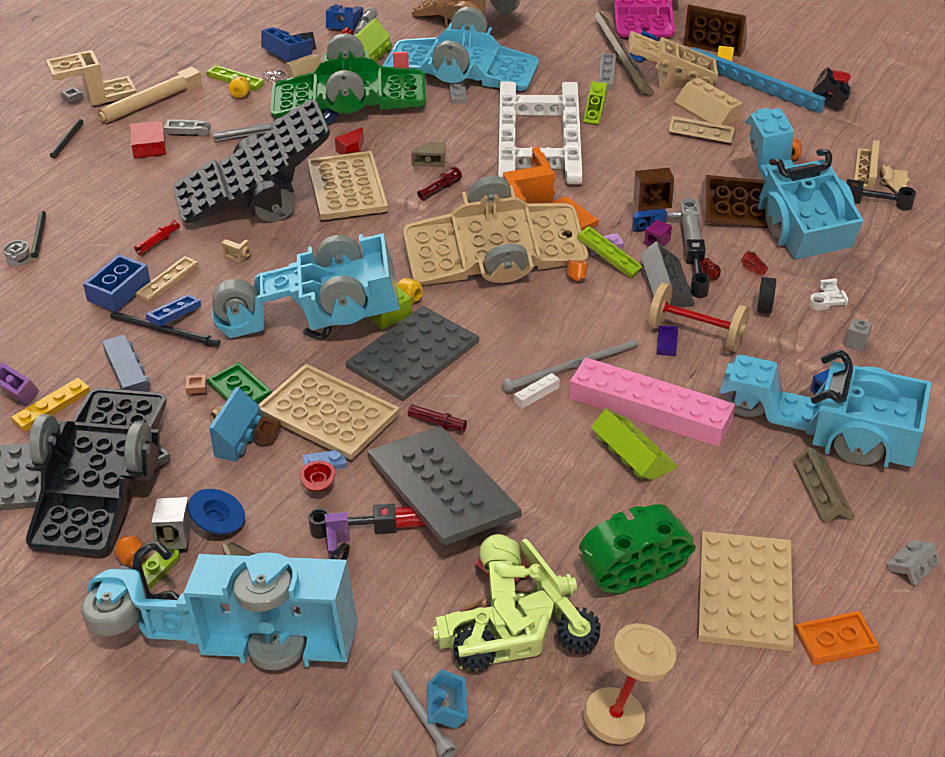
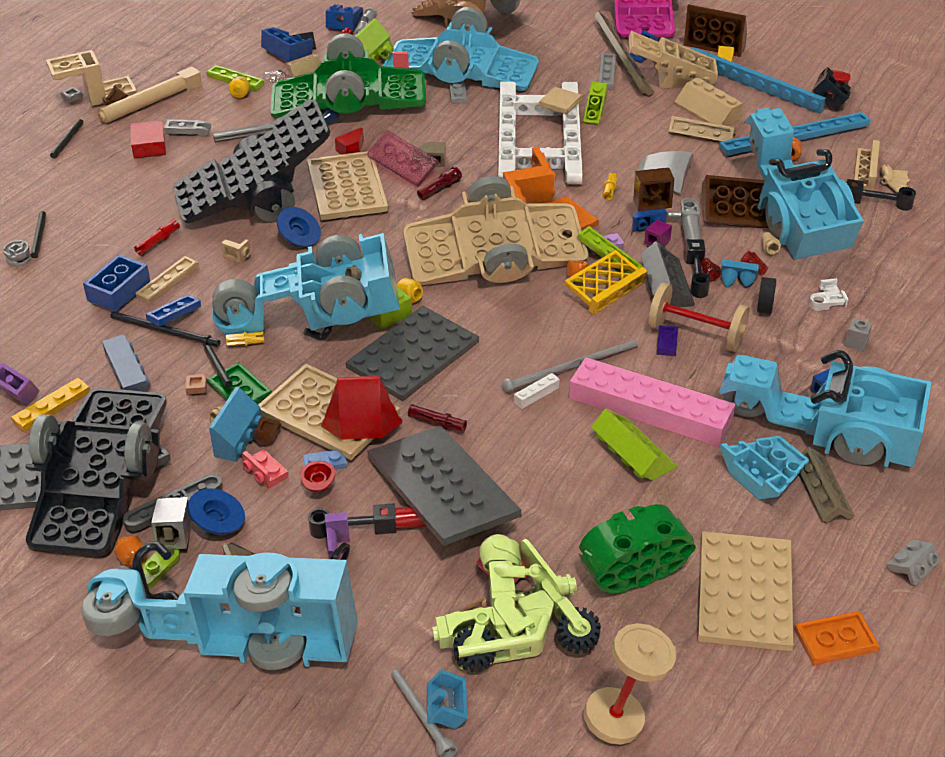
(114, 96): none -> reddish brown plate
(142, 515): none -> dark grey piece
(218, 366): none -> pearl dark grey bar
(244, 338): none -> yellow axle
(264, 468): none -> coral bracket
(298, 227): none -> blue hat
(353, 272): none -> dark tan plate
(360, 409): none -> red wedge
(386, 51): none -> lime axle
(402, 158): none -> clear pink tile
(560, 100): none -> tan tile
(610, 186): none -> yellow axle
(615, 289): none -> yellow fence
(677, 161): none -> light grey wedge
(732, 269): none -> dark azure tile
(764, 465): none -> medium azure wedge
(770, 243): none -> tan cone
(803, 131): none -> dark azure plate

